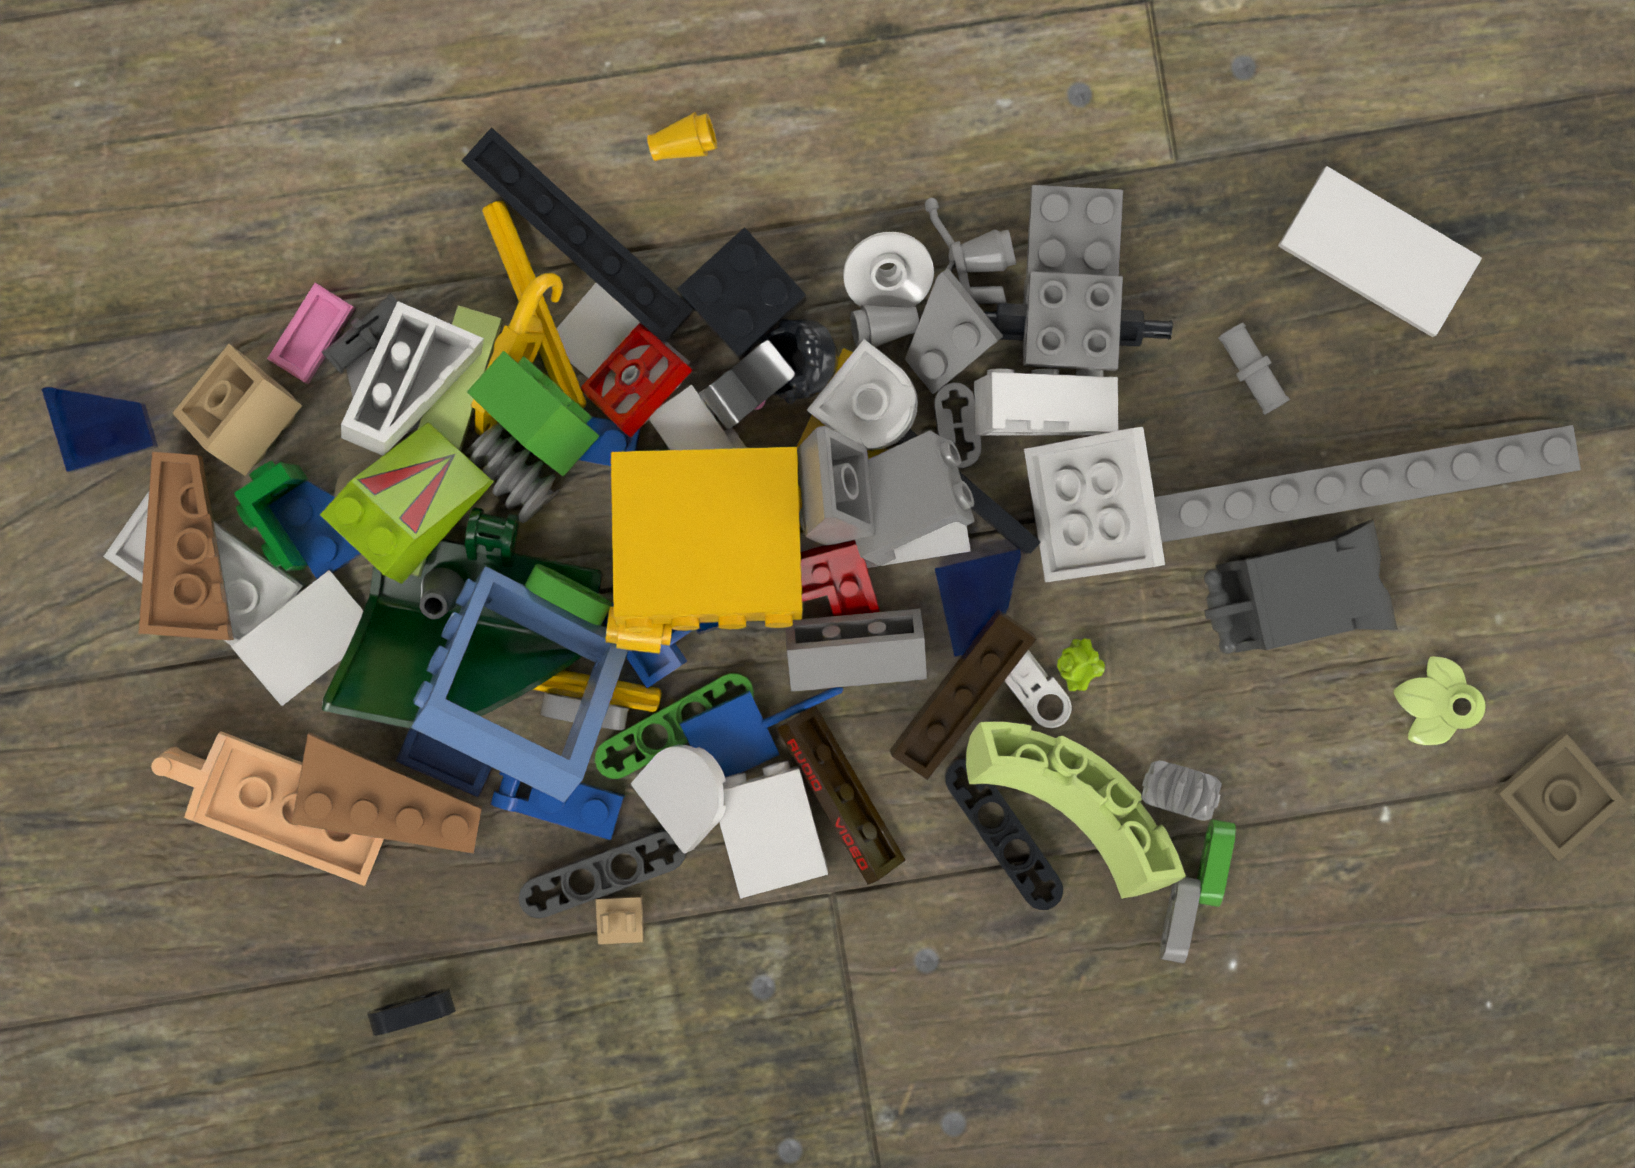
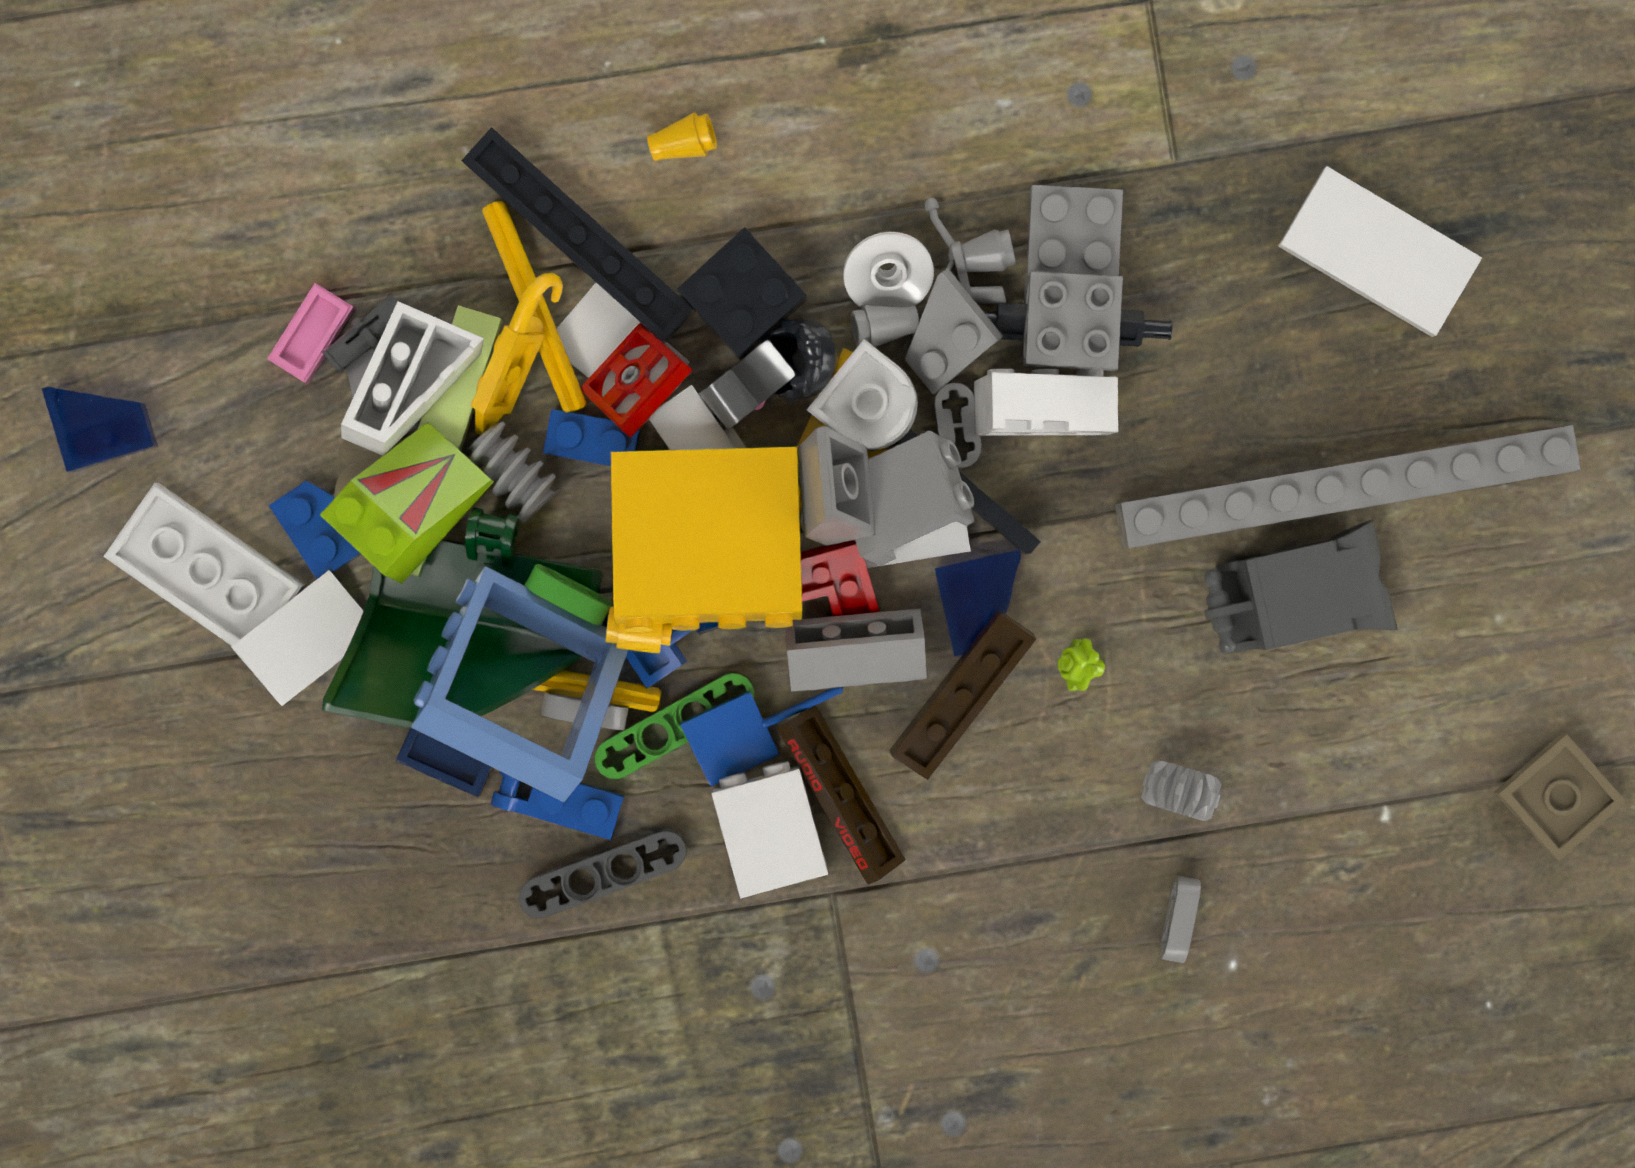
(182, 562): medium nougat wing -> none
(236, 410): tan slope -> none
(253, 798): light nougat hinge -> none
(268, 485): green bracket -> none
(364, 798): medium nougat wing -> none
(411, 1012): black beam -> none
(439, 592): dark grey cone -> none
(535, 411): bright green brick -> none
(619, 919): tan tile -> none
(683, 793): white tile -> none
(1000, 835): black beam -> none
(1030, 685): white piece -> none
(1084, 791): yellowish green brick -> none
(1094, 505): white plate -> none
(1216, 861): bright green beam -> none
(1253, 368): light grey pin -> none
(1433, 699): yellowish green plate -> none

